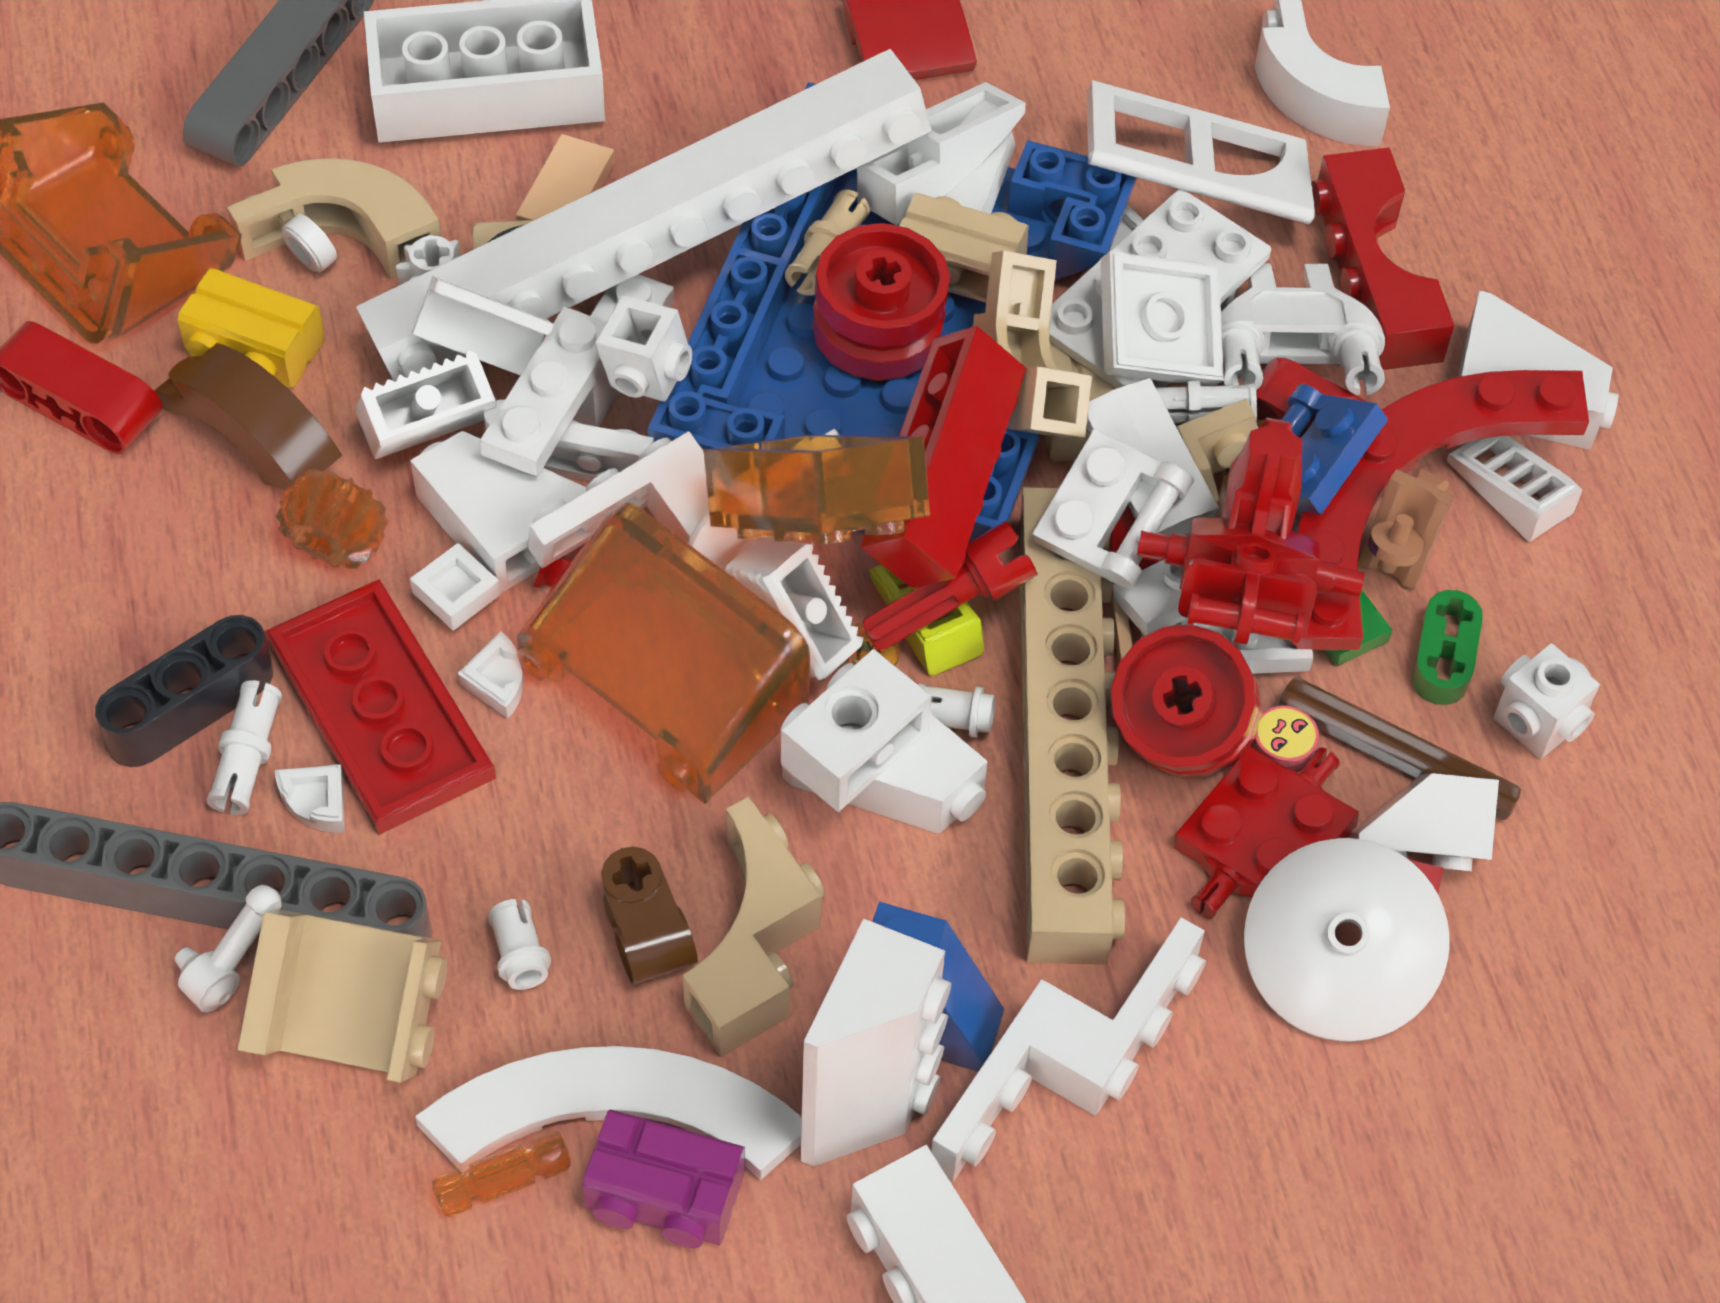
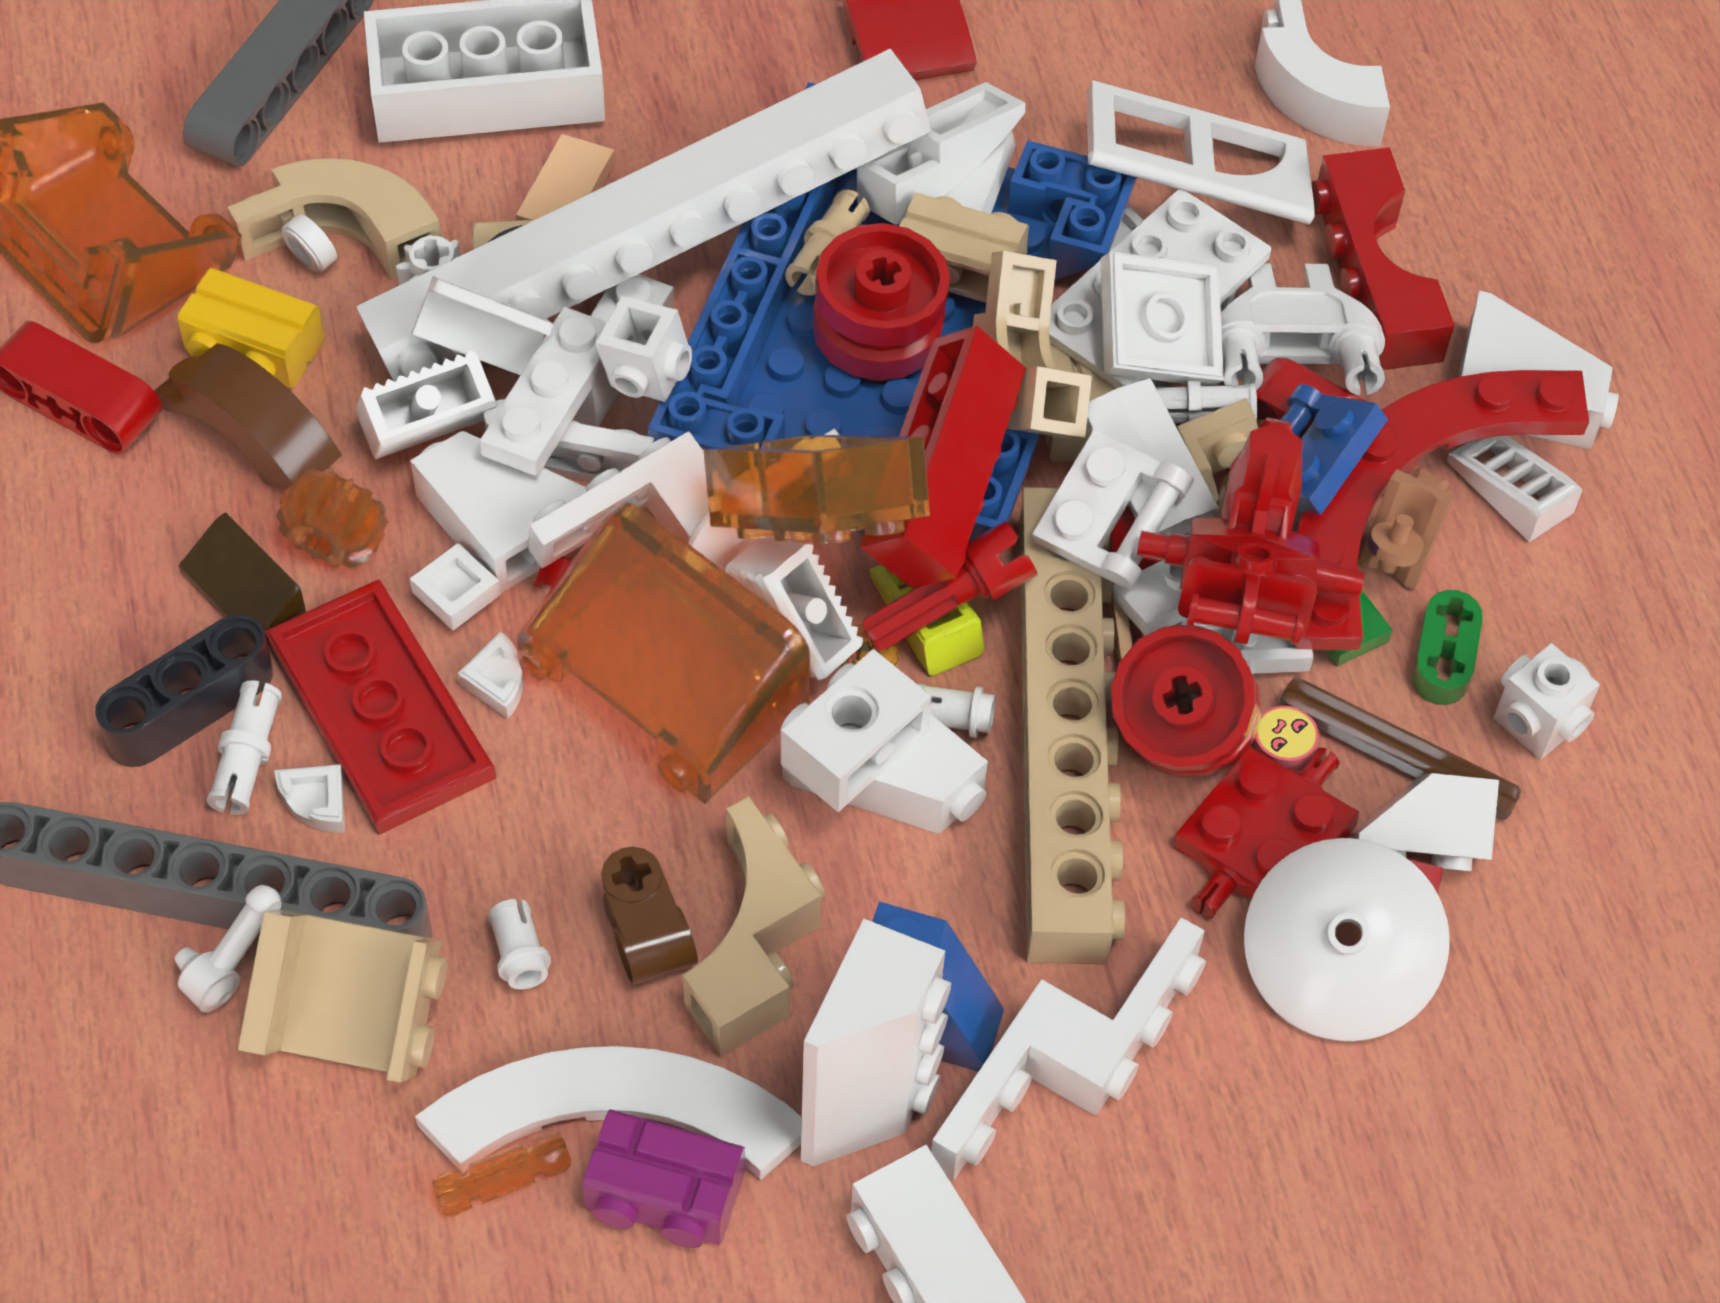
(241, 576): none -> dark brown slope

